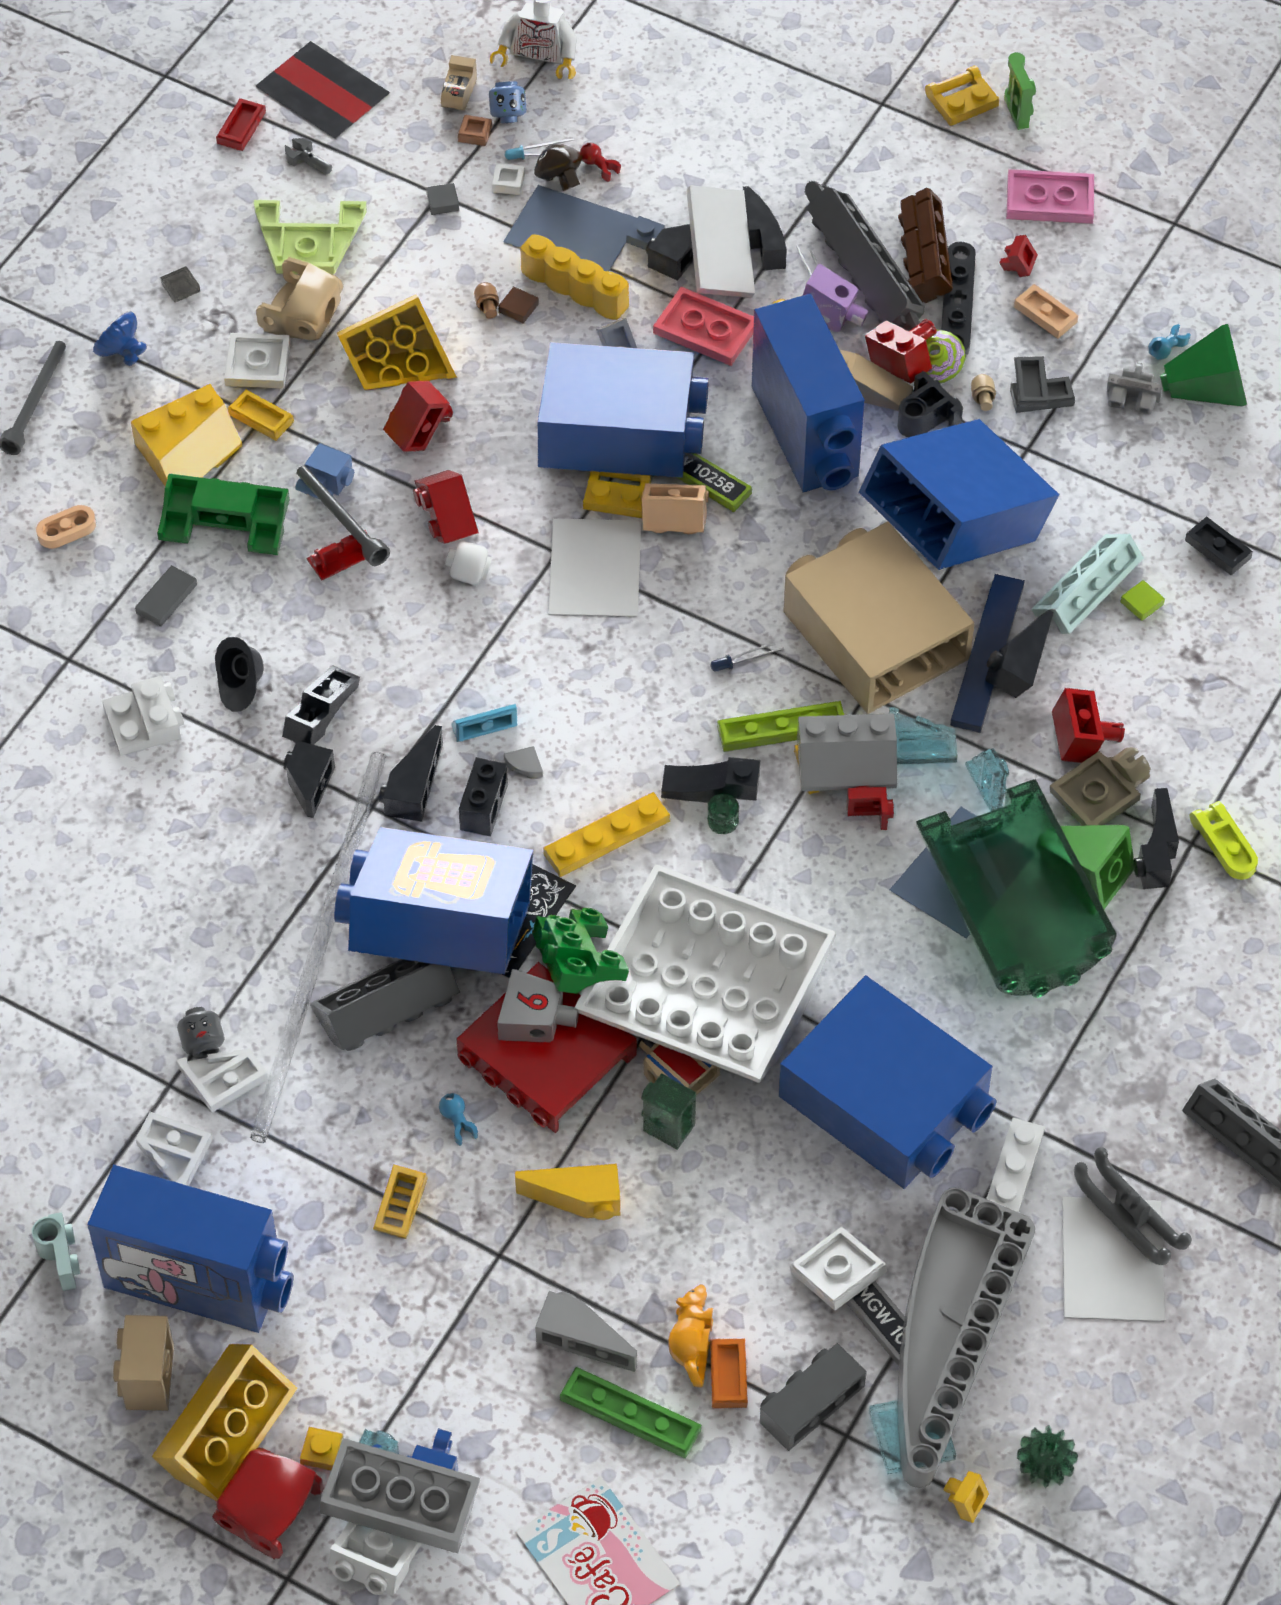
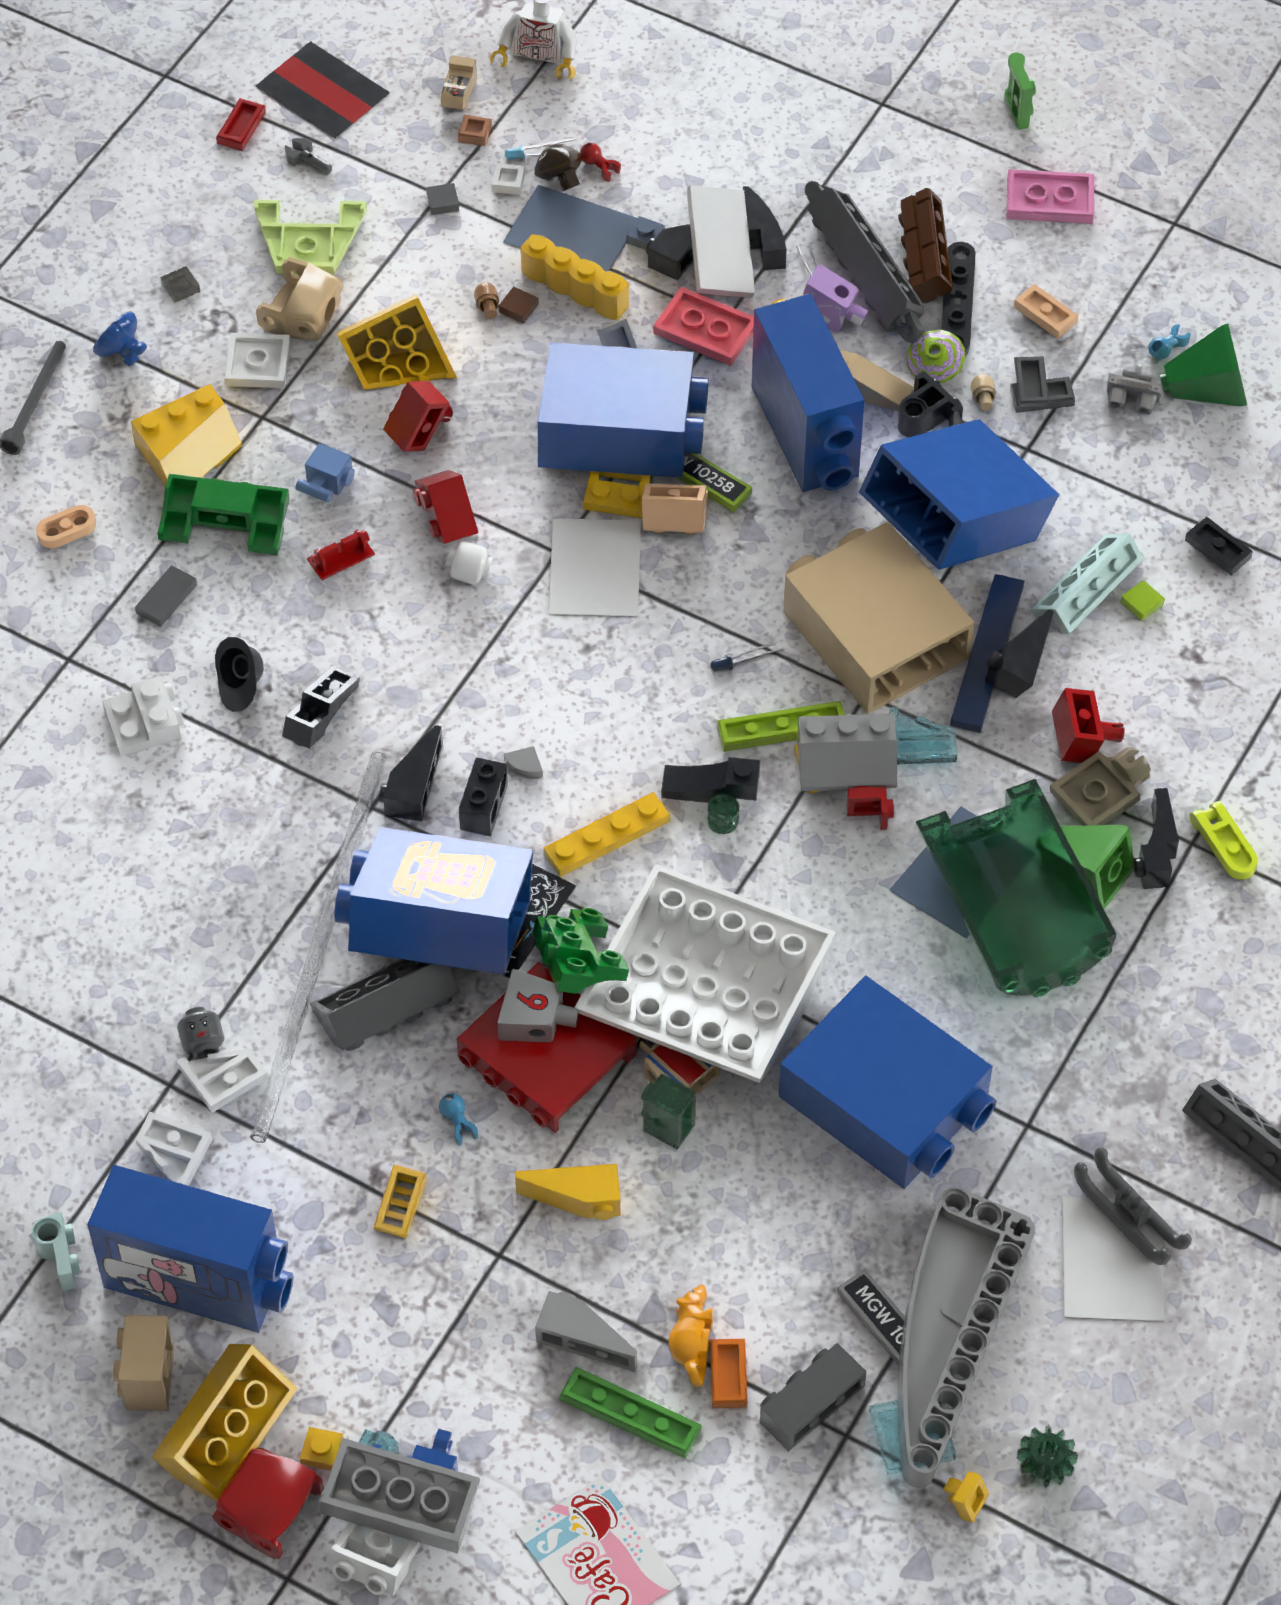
(260, 415): yellow tile -> none
(309, 773): black slope -> none
(373, 549): dark grey piece -> none
(485, 723): medium azure slope -> none
(507, 101): medium blue head -> none
(838, 1268): white tile -> none
(900, 350): red brick -> none
(966, 102): yellow plate -> none
(990, 777): clear light blue wing -> none
(1016, 1164): white plate -> none
(1020, 256): red tile -> none

